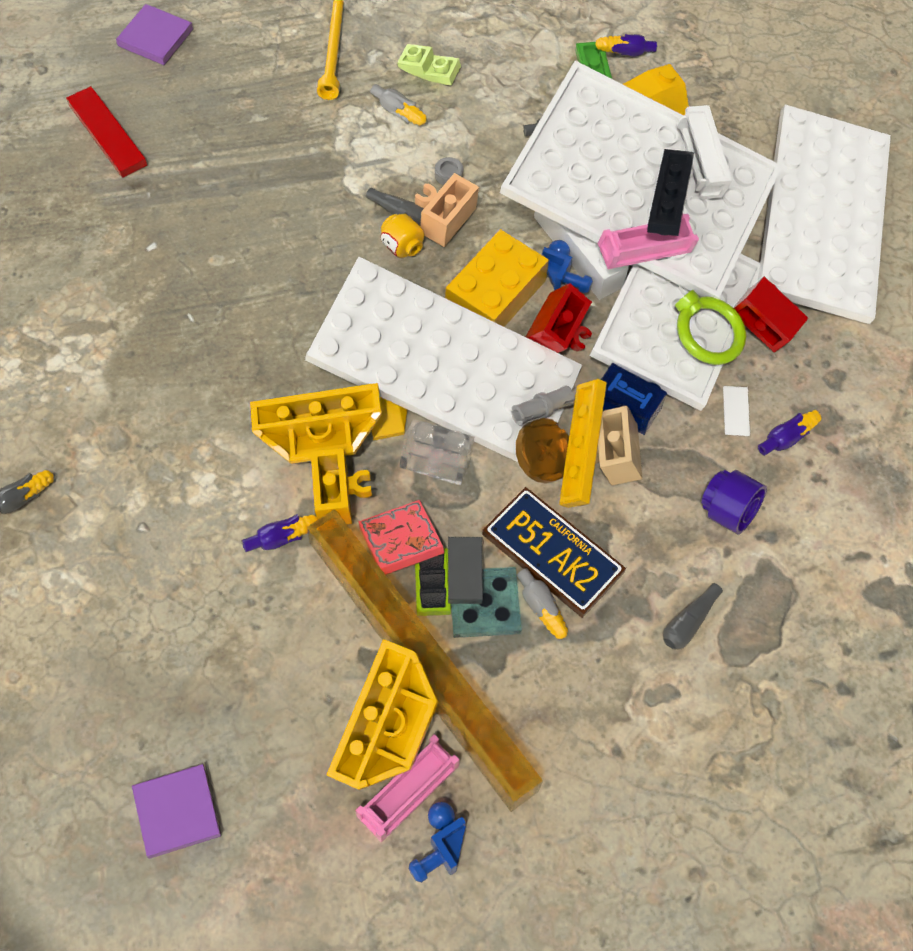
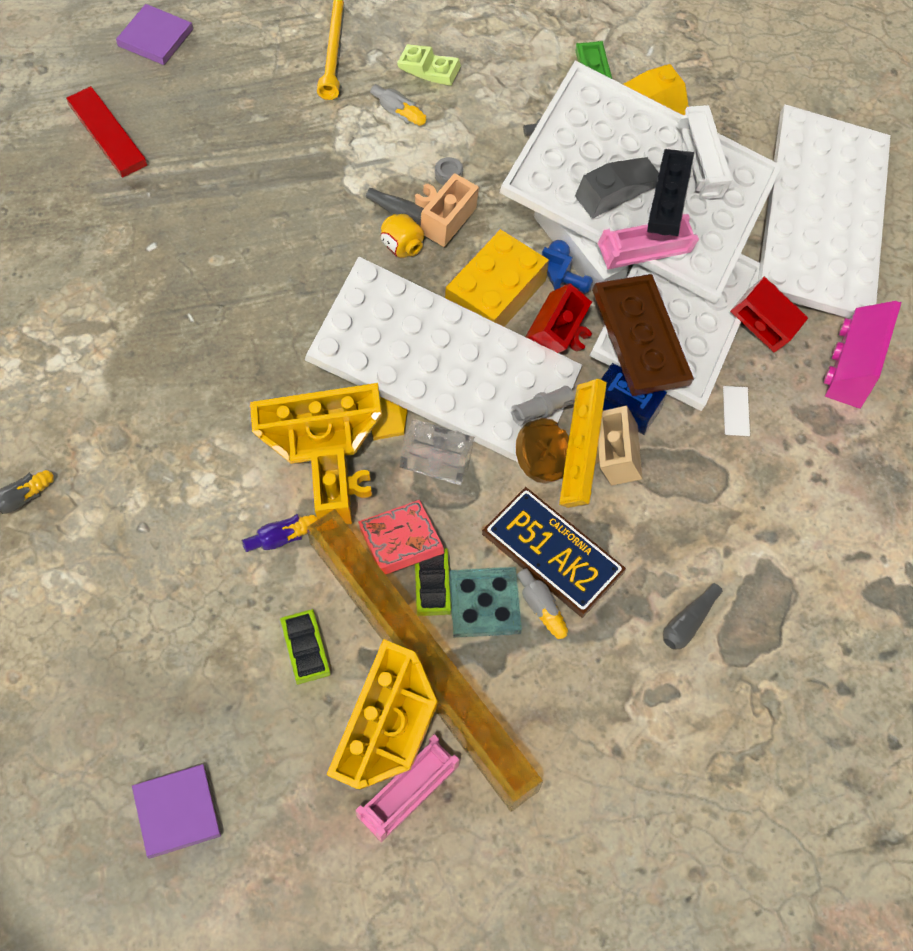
(305, 647): none -> tile
(446, 842): blue piece -> none
(465, 570): dark grey tile -> none
(615, 184): none -> dark grey slope
(626, 45): dark purple piece -> none
(642, 334): none -> reddish brown plate
(688, 307): lime piece -> none
(733, 499): dark purple piece -> none
(789, 432): dark purple piece -> none
(861, 353): none -> dark pink slope

